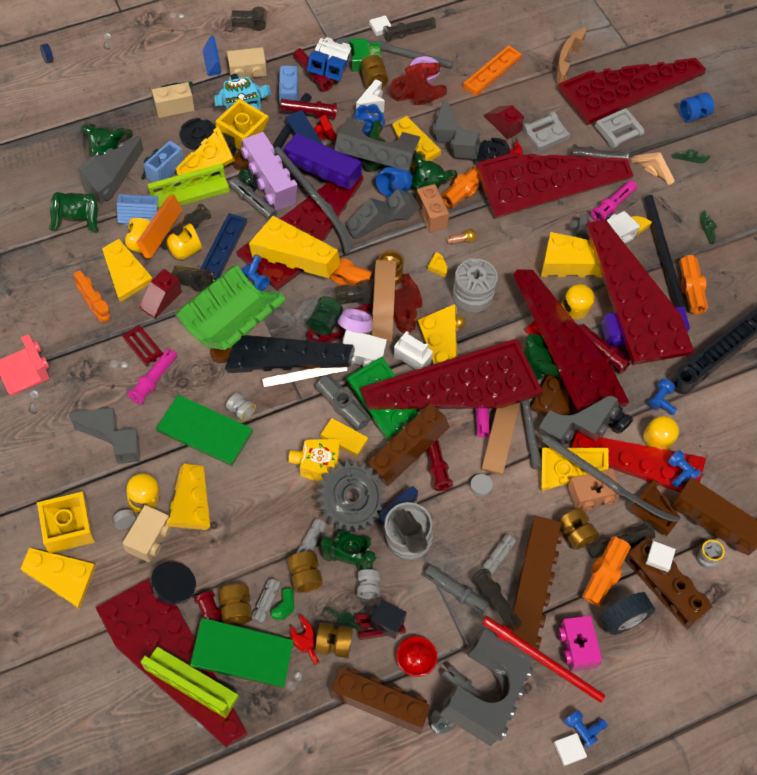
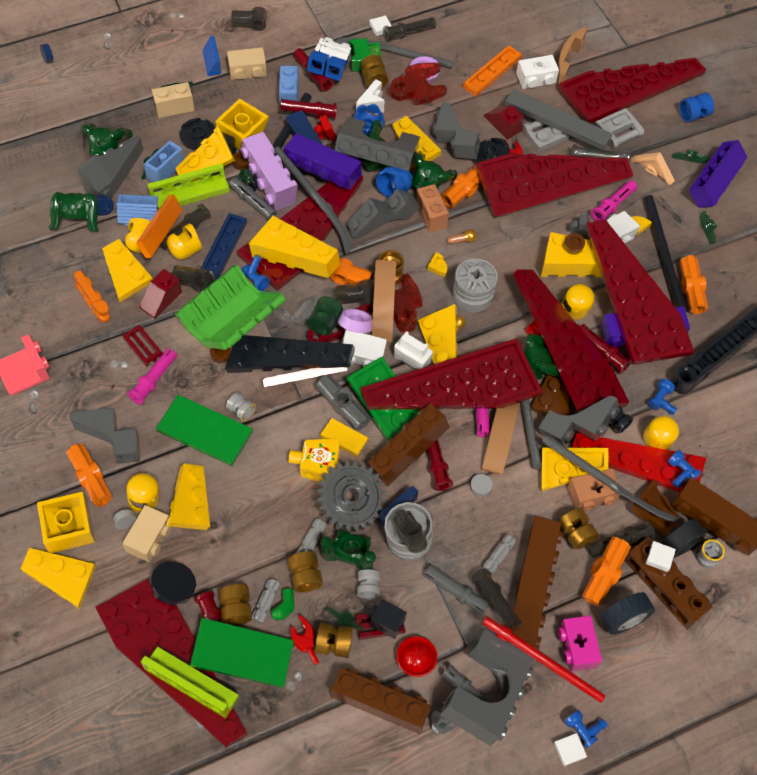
(89, 475): none -> orange piece
(104, 204): none -> dark blue tile
(241, 89): medium azure torso -> none
(537, 71): none -> white brick
(559, 119): none -> dark grey tile
(574, 243): none -> reddish brown tile
(685, 537): none -> black tyre
(718, 173): none -> dark purple brick

